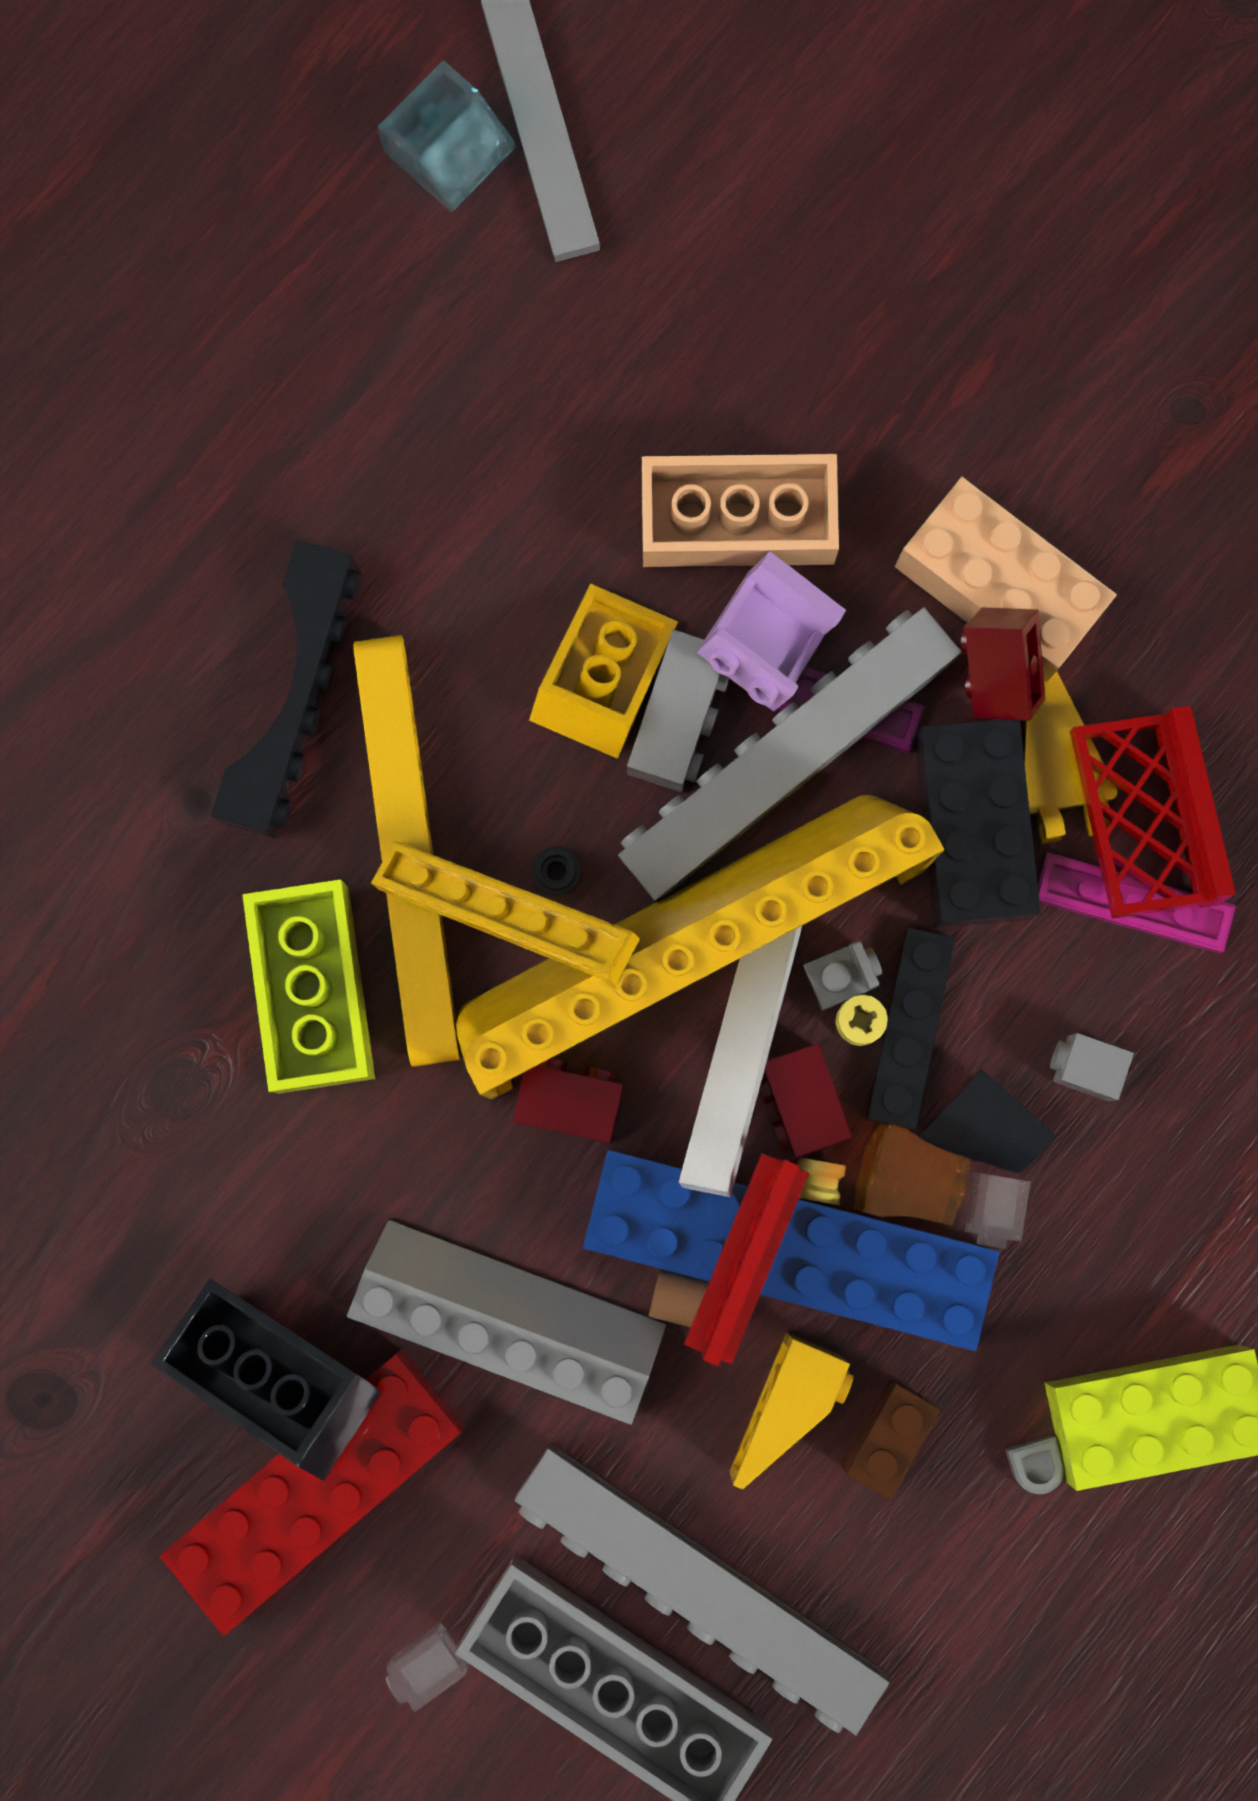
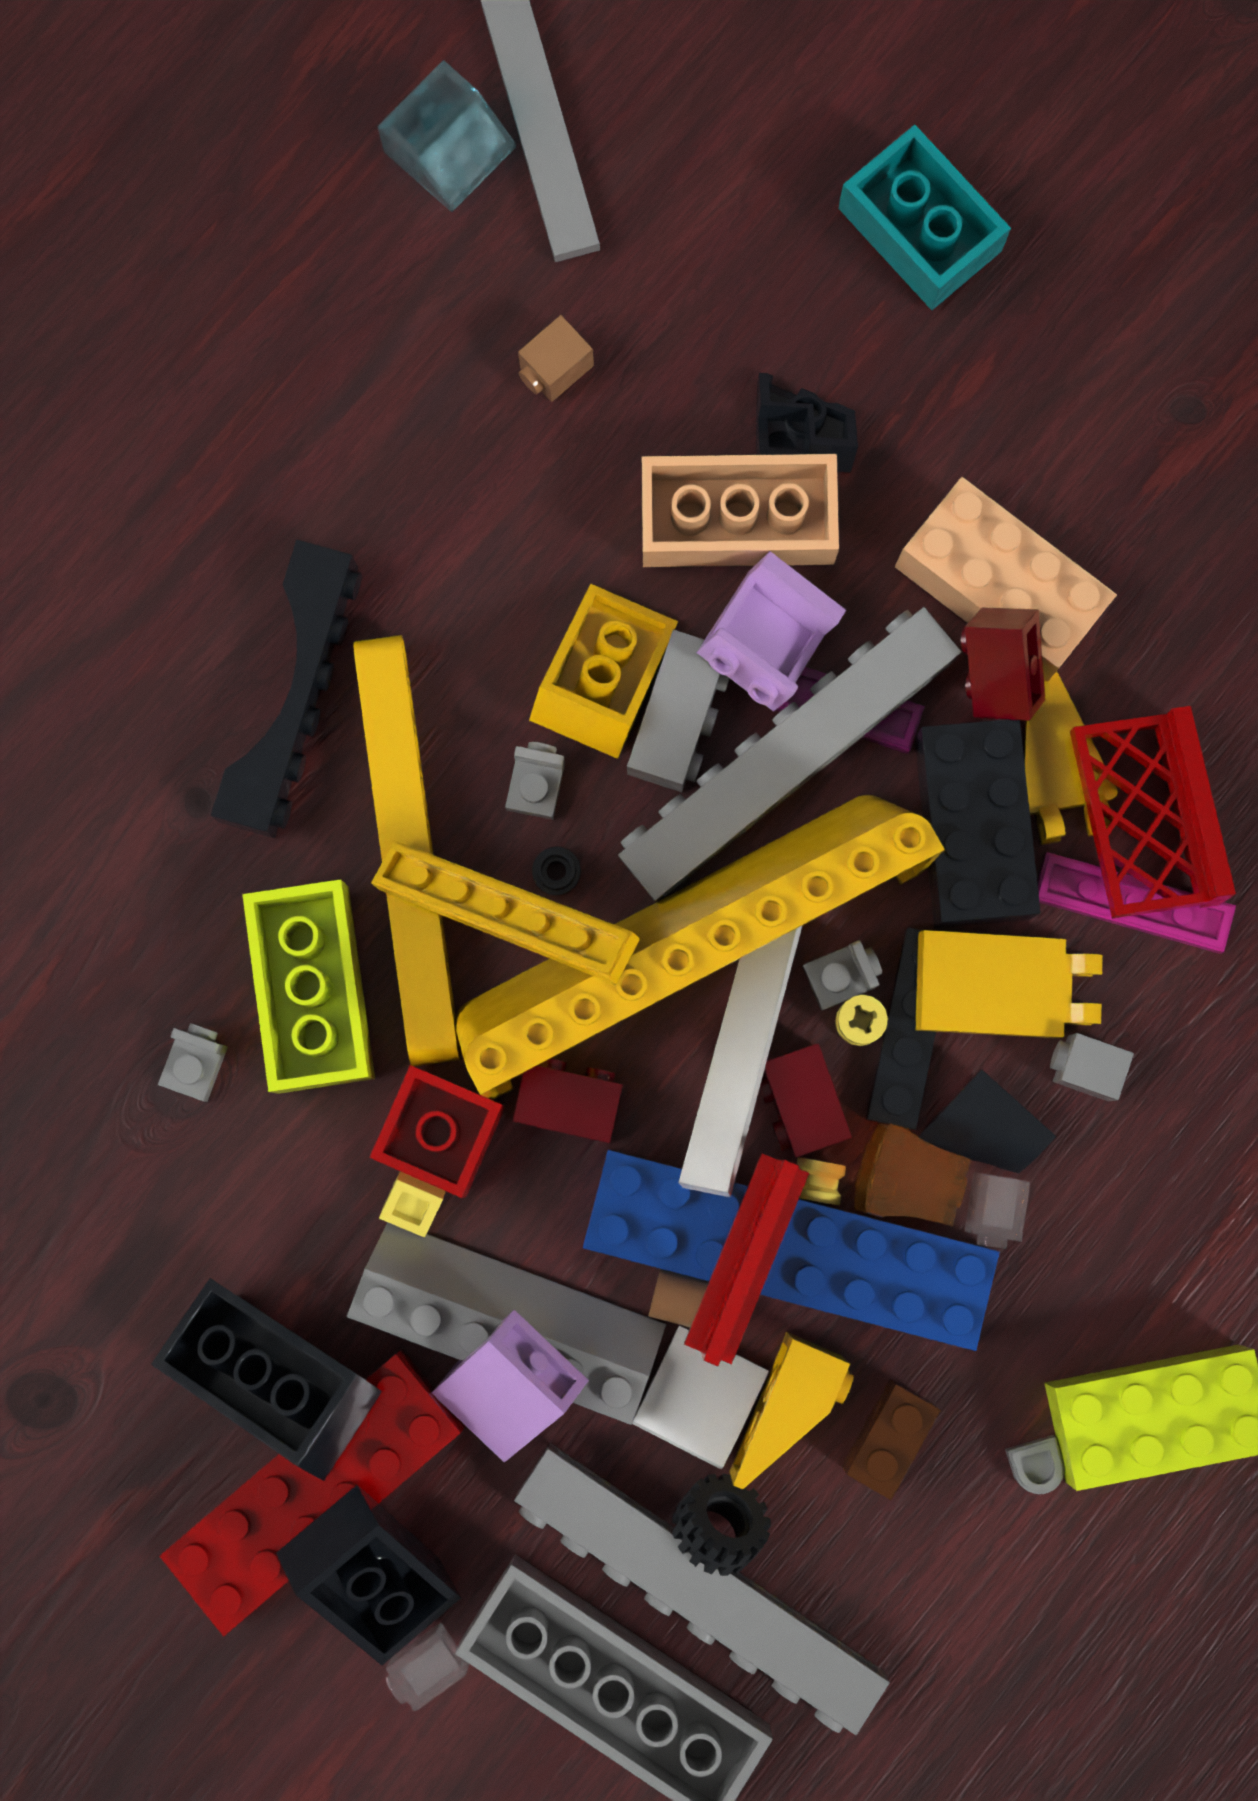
(193, 1062): none -> light grey bracket
(368, 1575): none -> black brick
(412, 1204): none -> light yellow plate
(437, 1132): none -> red brick
(510, 1387): none -> lavender panel
(535, 780): none -> light grey bracket
(554, 359): none -> medium nougat brick
(699, 1403): none -> white slope
(706, 1542): none -> black tyre
(803, 424): none -> black slope
(923, 217): none -> teal brick
(1000, 985): none -> yellow tile

